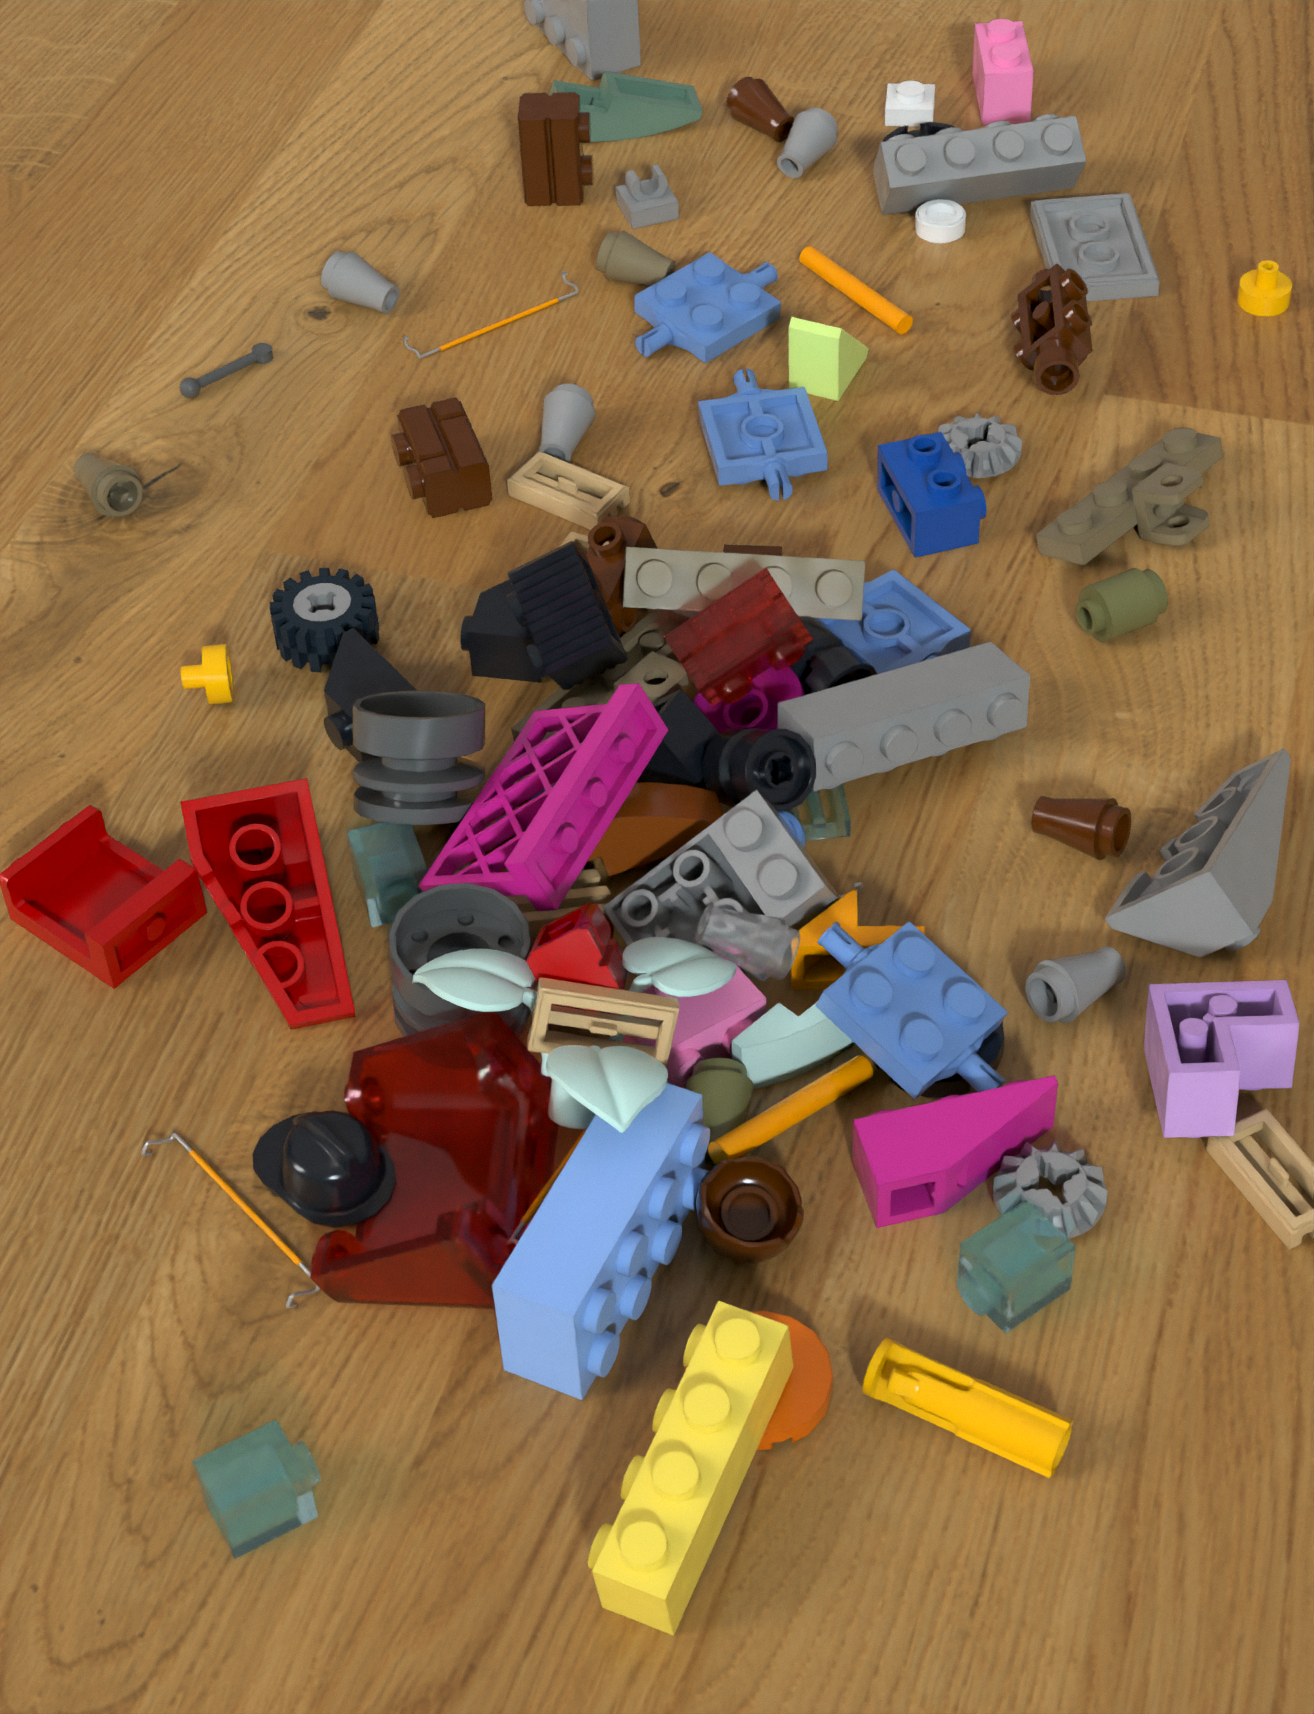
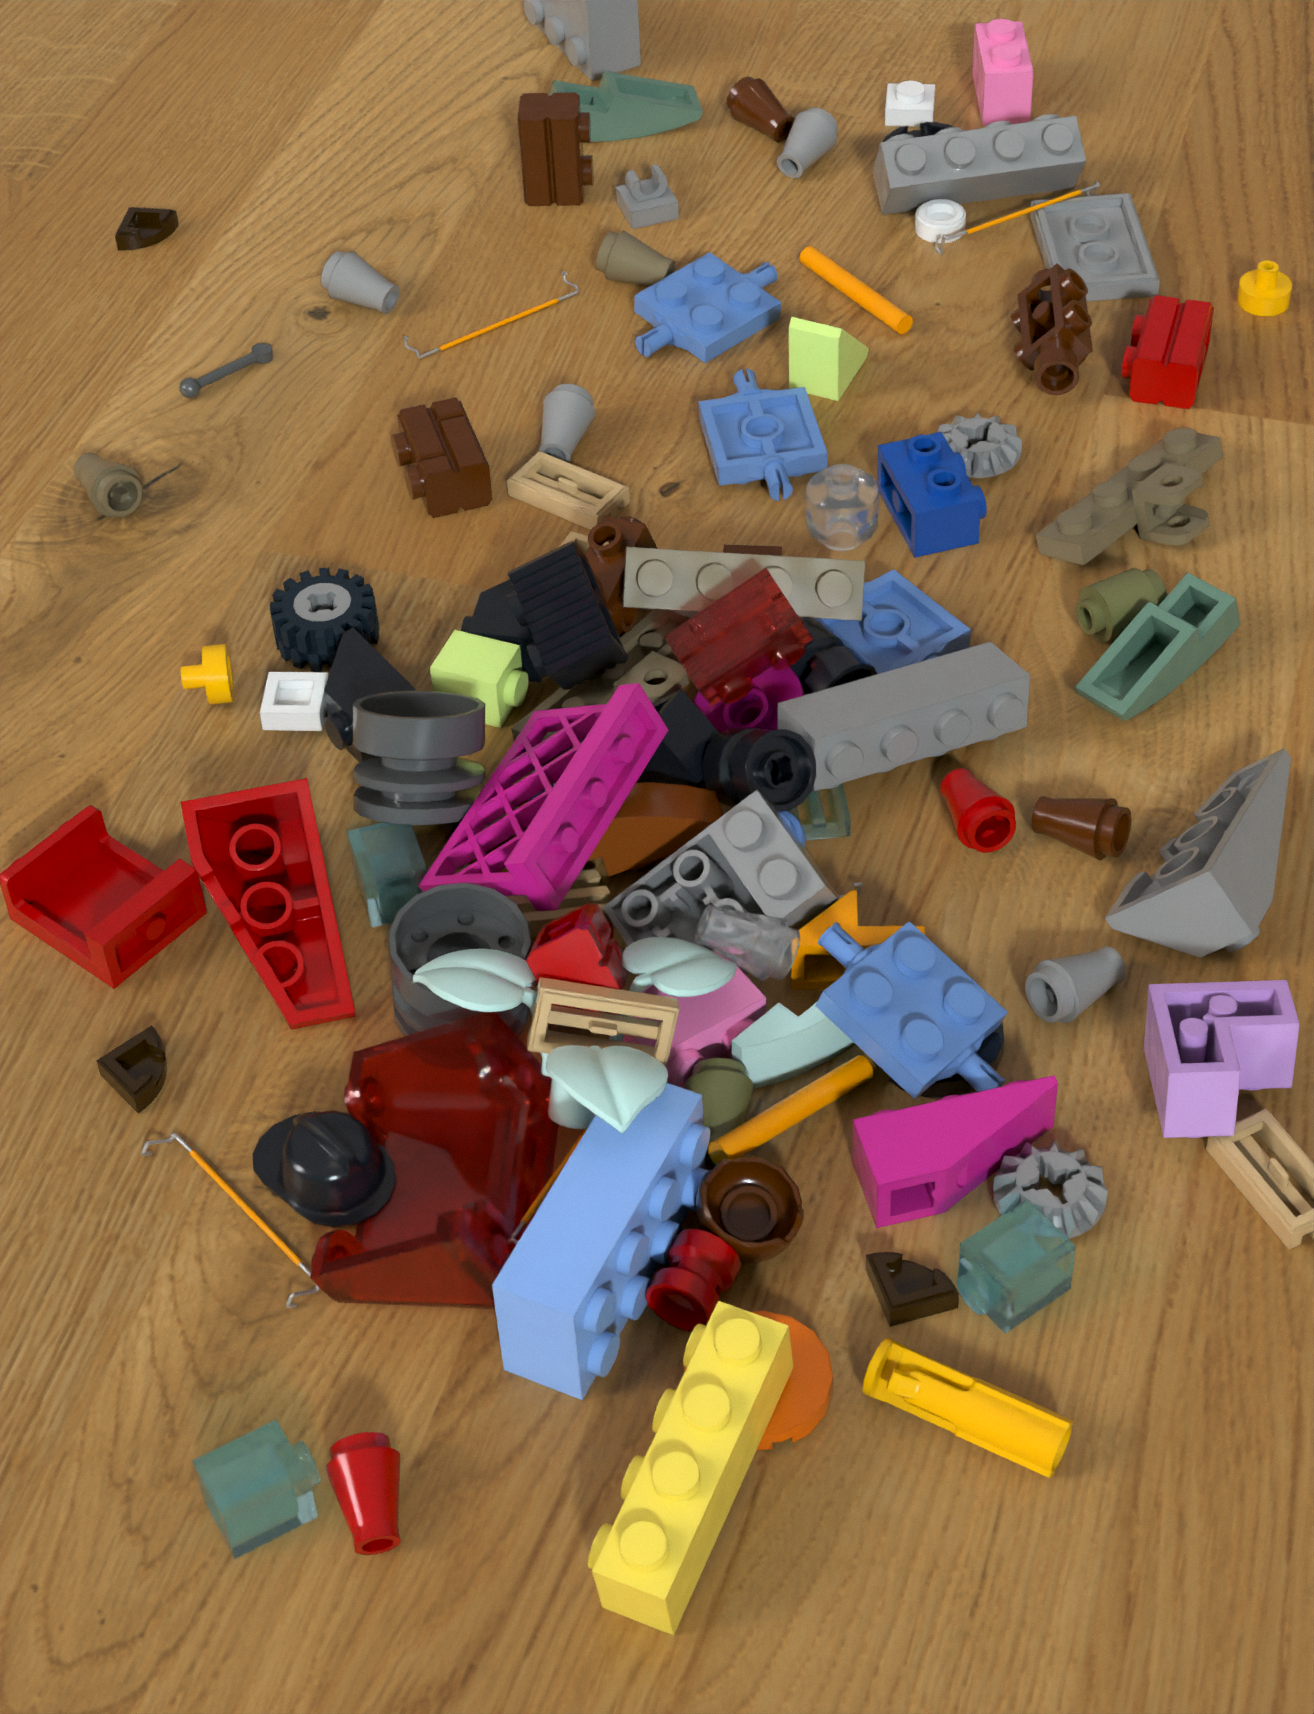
(136, 1069): none -> dark brown tile
(145, 227): none -> dark brown tile
(294, 701): none -> white plate
(366, 1485): none -> red cone
(482, 670): none -> yellowish green brick
(696, 1275): none -> red wheel
(842, 507): none -> clear head
(909, 1289): none -> dark brown tile
(979, 813): none -> red cone
(1017, 214): none -> light orange piece
(1161, 648): none -> sand green slope
(1168, 351): none -> red brick

